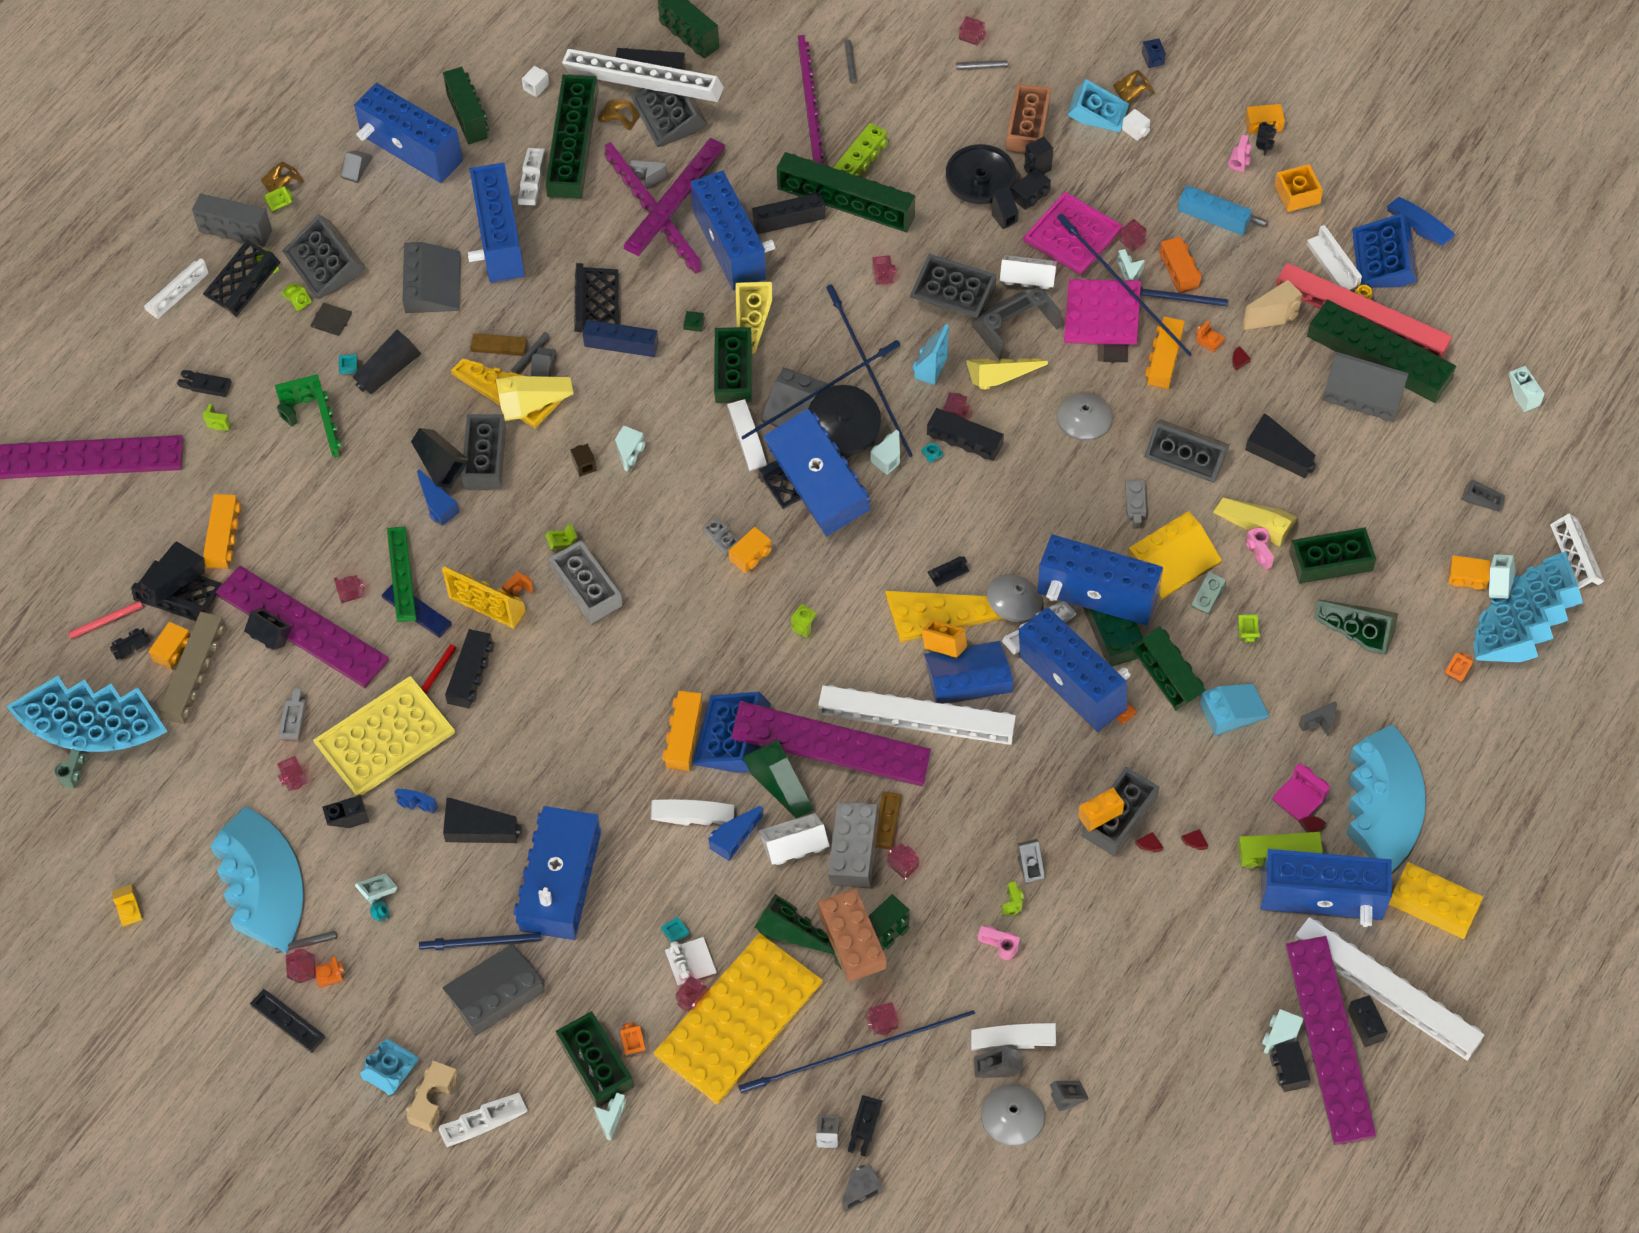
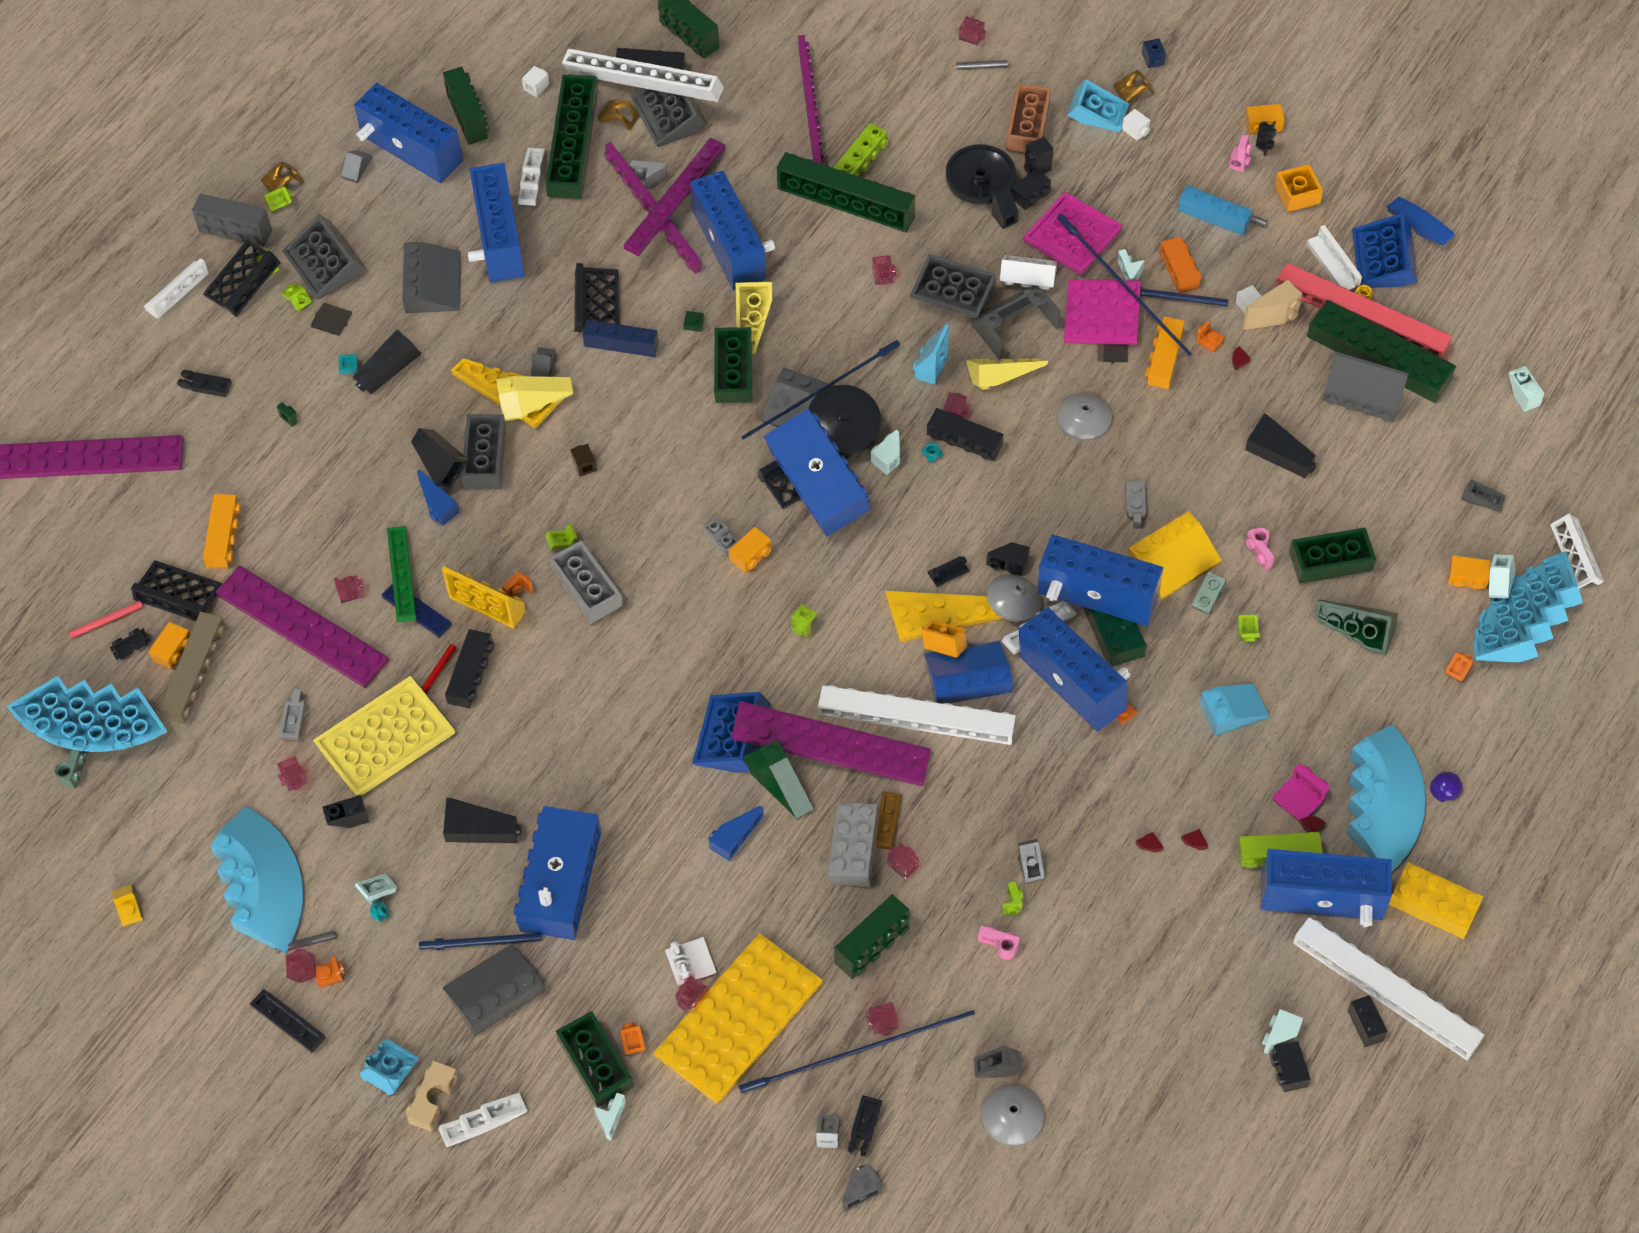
(172, 573): black slope -> none
(215, 420): lime bracket -> none
(267, 629): black brick -> none
(305, 391): green bracket -> none
(411, 798): blue slope -> none
(498, 344): pearl gold tile -> none
(522, 362): dark grey bar -> none
(628, 445): light aqua slope -> none
(675, 930): teal plate -> none
(683, 730): light orange brick -> none
(691, 811): white slope -> none
(751, 445): white slope -> none
(784, 924): dark green wedge -> none
(788, 213): black brick -> none
(794, 839): white slope -> none
(837, 303): dark blue piece -> none
(850, 61): flat silver bar -> none
(851, 935): nougat brick -> none
(1009, 557): none -> black slope
(1014, 1036): white slope -> none
(1067, 1094): dark grey slope -> none
(1101, 809): light orange brick -> none
(1133, 235): clear pink brick -> none
(1138, 797): dark grey brick -> none
(1168, 668): dark green brick -> none
(1186, 450): dark grey slope -> none
(1246, 297): none -> white brick
(1257, 516): light yellow wedge -> none
(1322, 716): dark grey slope -> none
(1330, 1040): magenta plate -> none
(1446, 786): none -> dark purple hair

